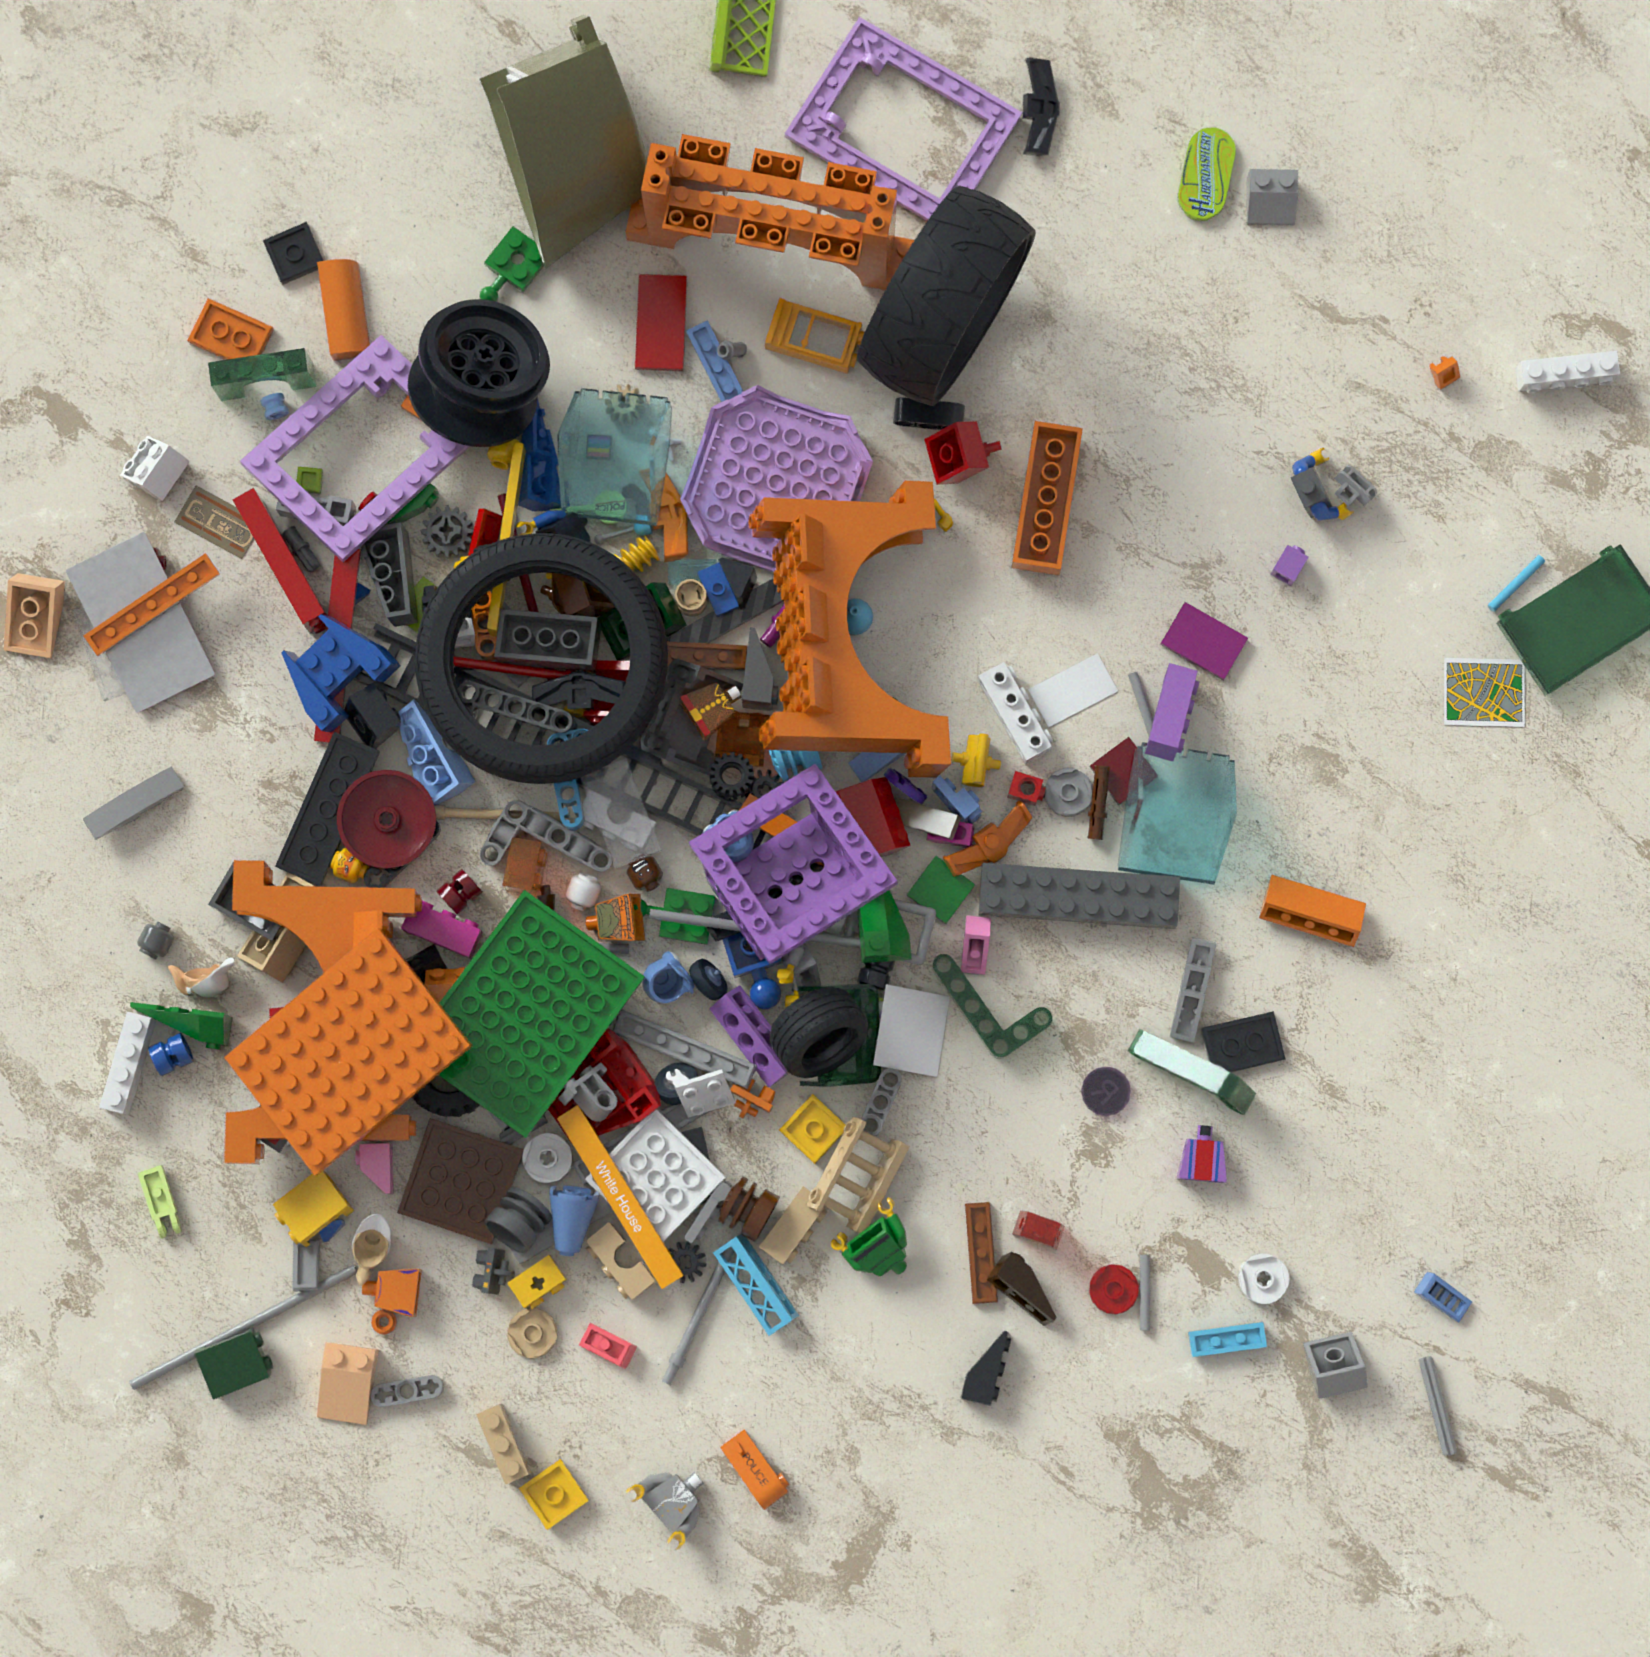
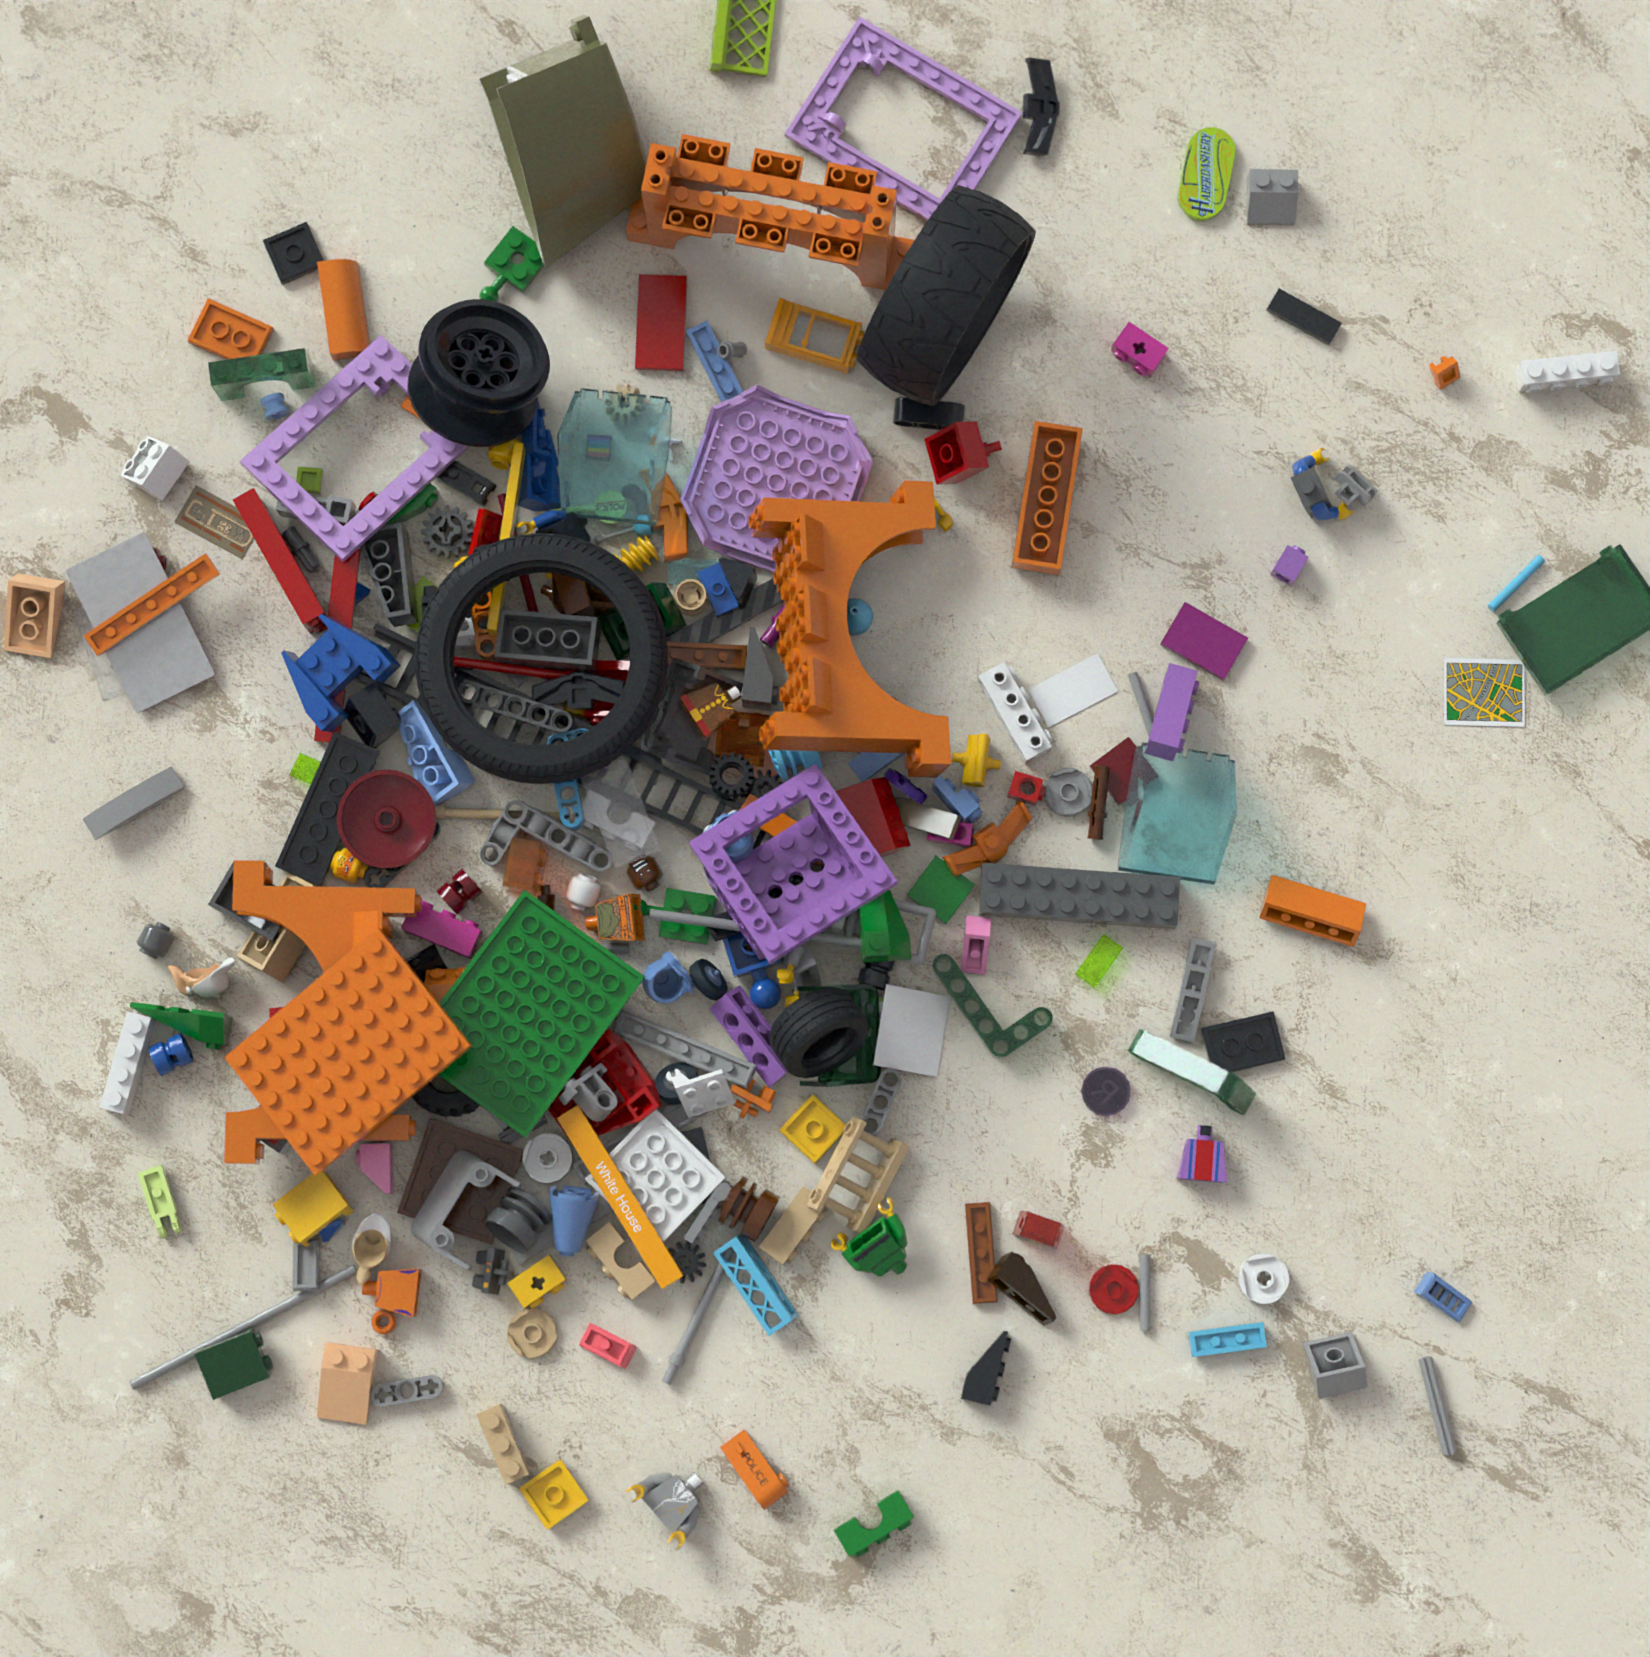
(305, 768): none -> clear neon green tile
(461, 1169): none -> light grey windscreen
(464, 481): none -> black plate
(857, 1538): none -> green arch
(1099, 961): none -> clear neon green tile
(1134, 338): none -> dark pink brick
(1304, 316): none -> black tile

